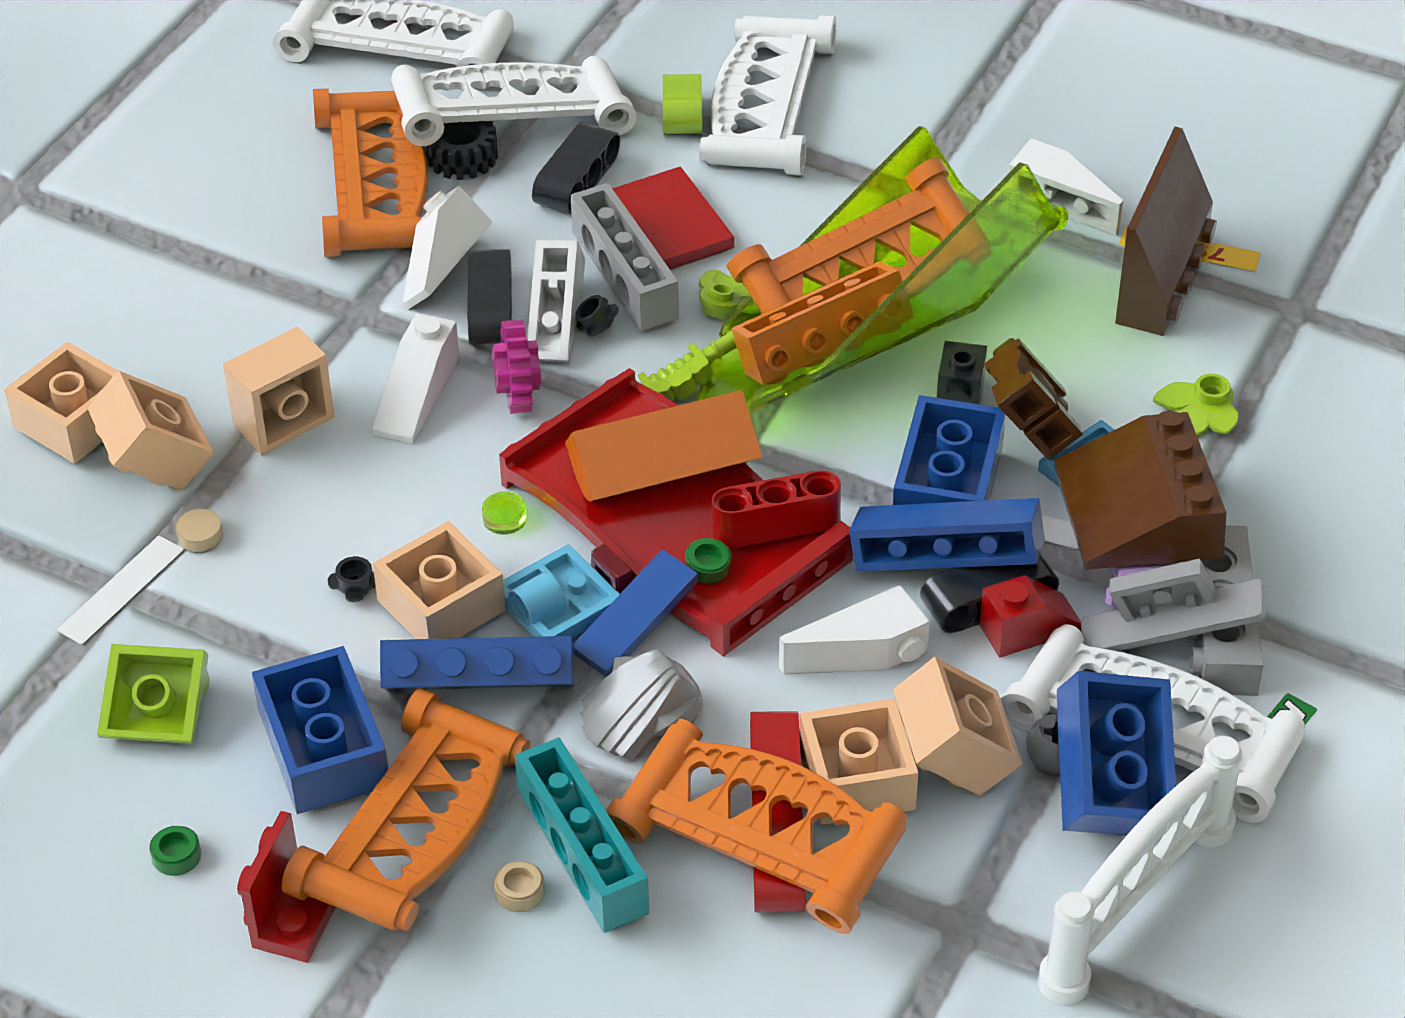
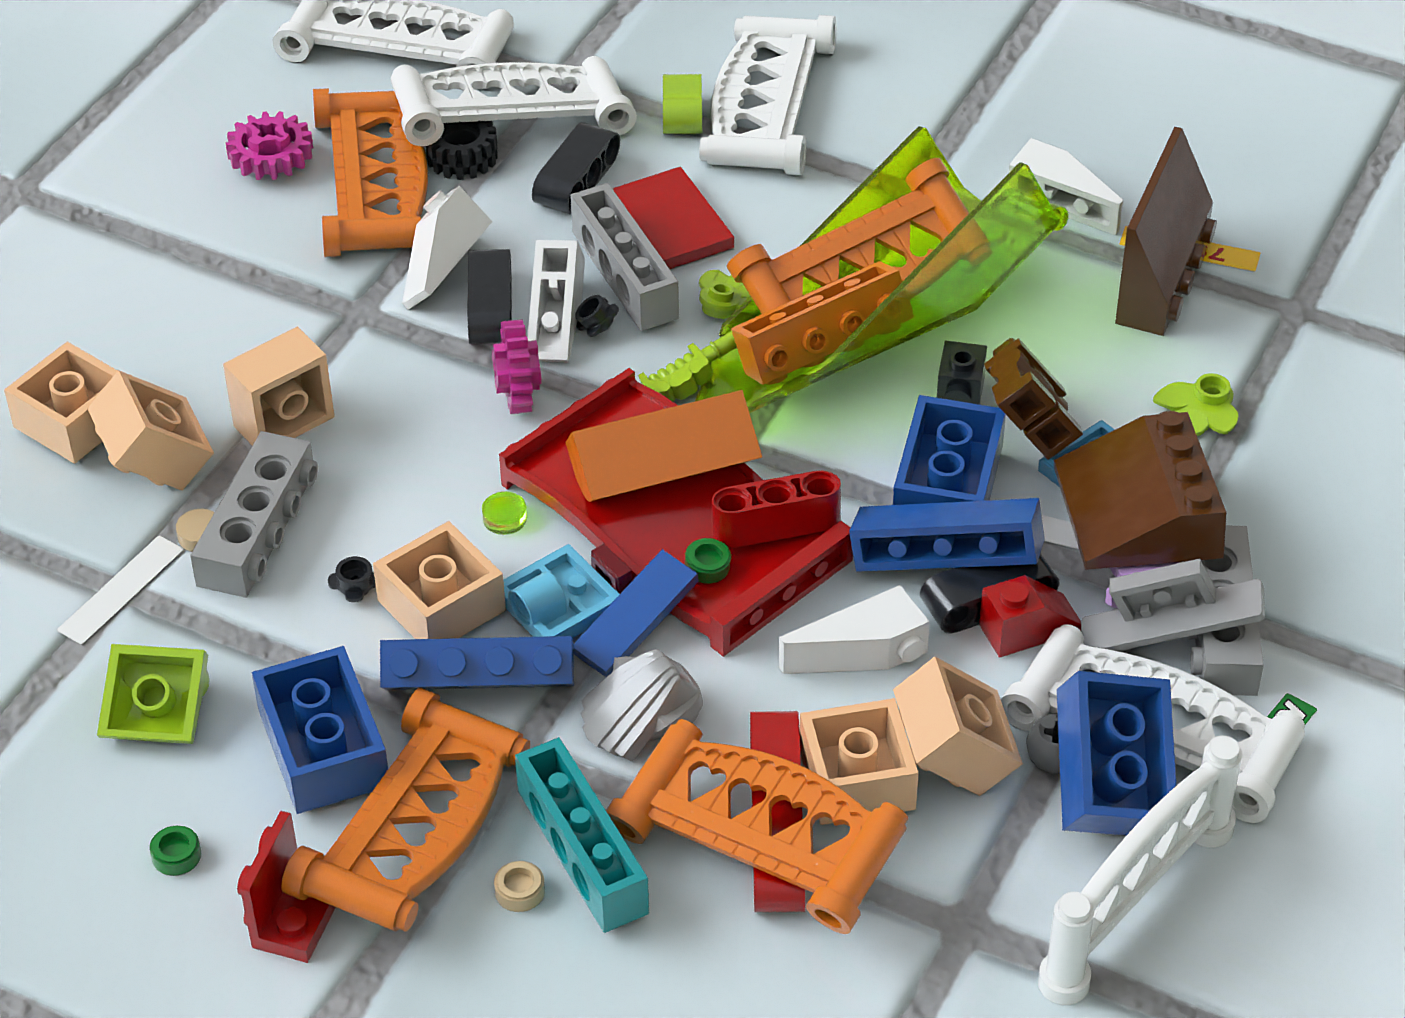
(253, 514): none -> light grey brick
(269, 145): none -> dark pink gear
(417, 377): white slope -> none

